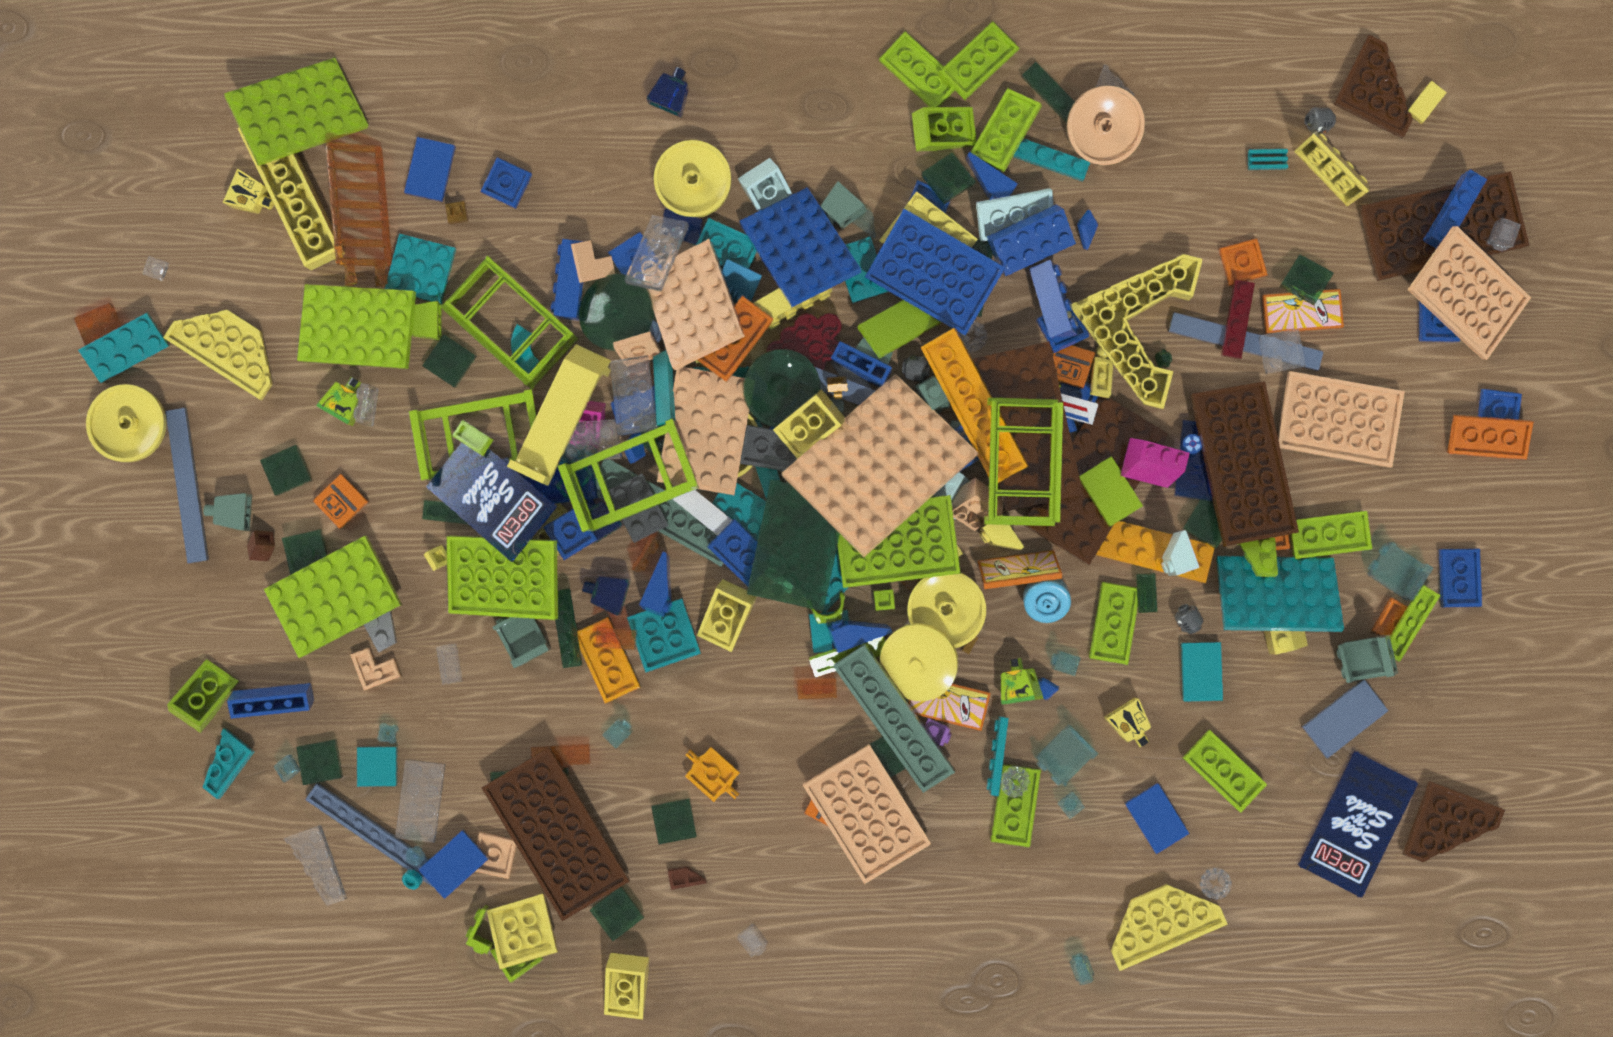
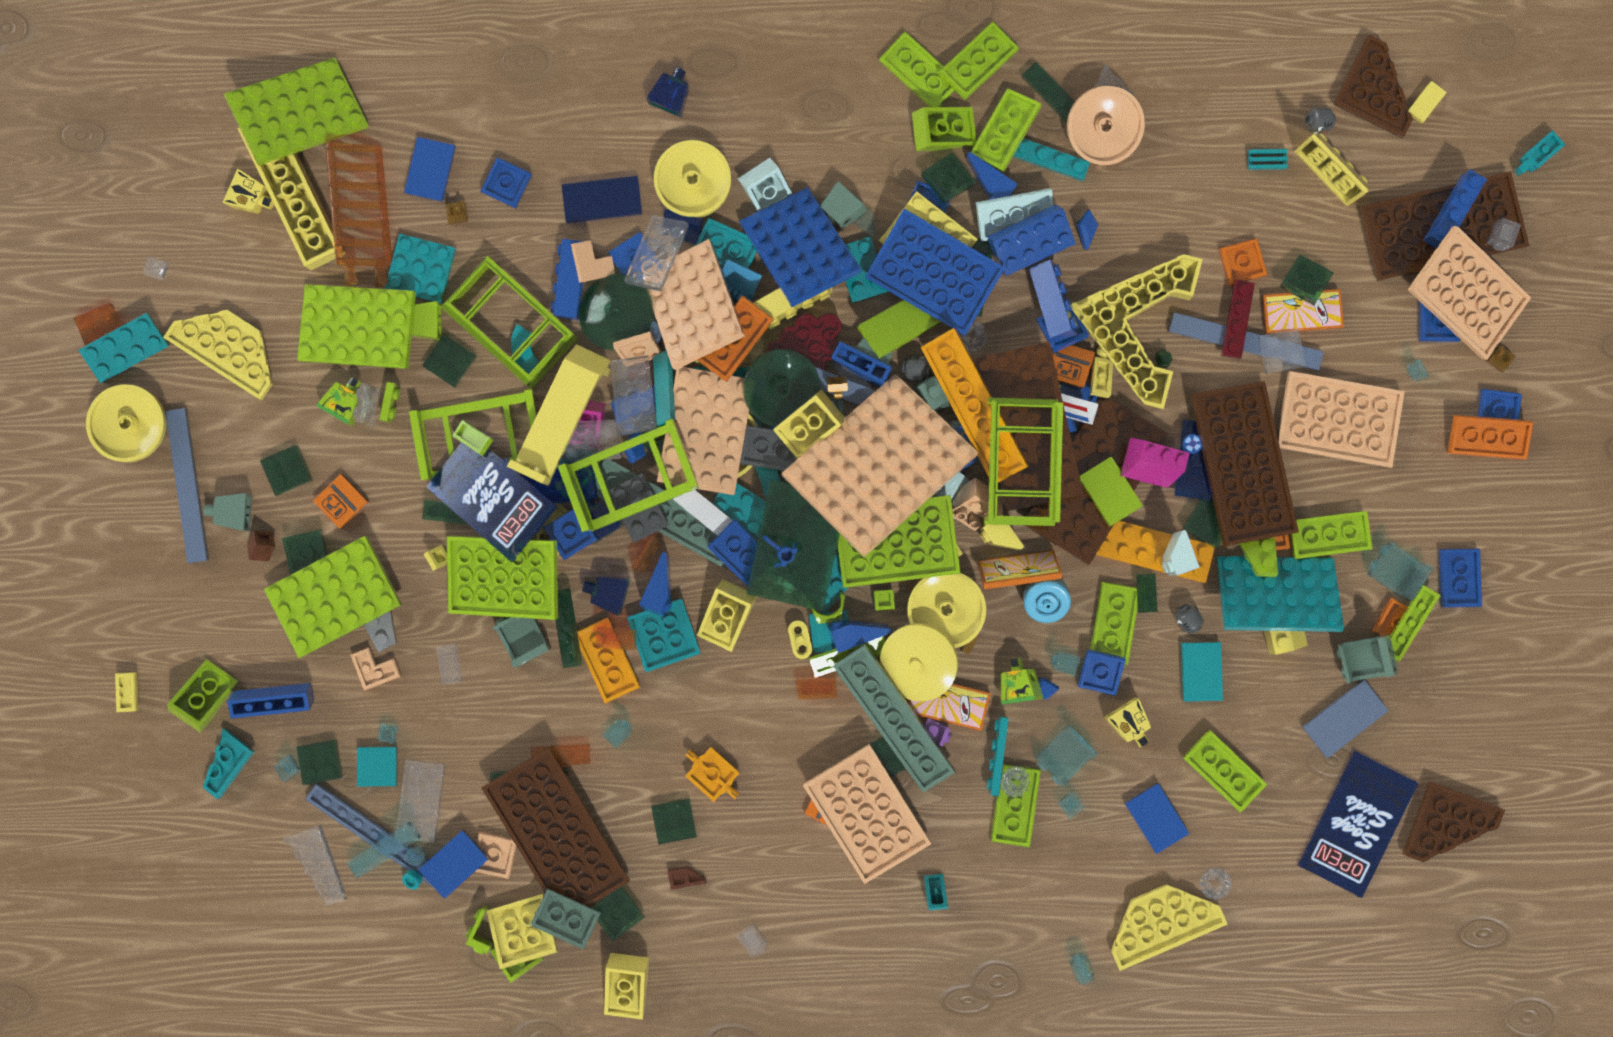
(126, 692): none -> light yellow plate
(383, 849): none -> clear light blue plate
(388, 408): none -> lime plate
(565, 918): none -> sand green tile
(602, 199): none -> clear blue tile
(784, 553): none -> blue plant
(800, 639): none -> light yellow plate
(935, 892): none -> teal slope
(1101, 672): none -> blue tile
(1417, 370): none -> clear light blue plate
(1501, 358): none -> pearl gold tile
(1540, 153): none -> teal hinge

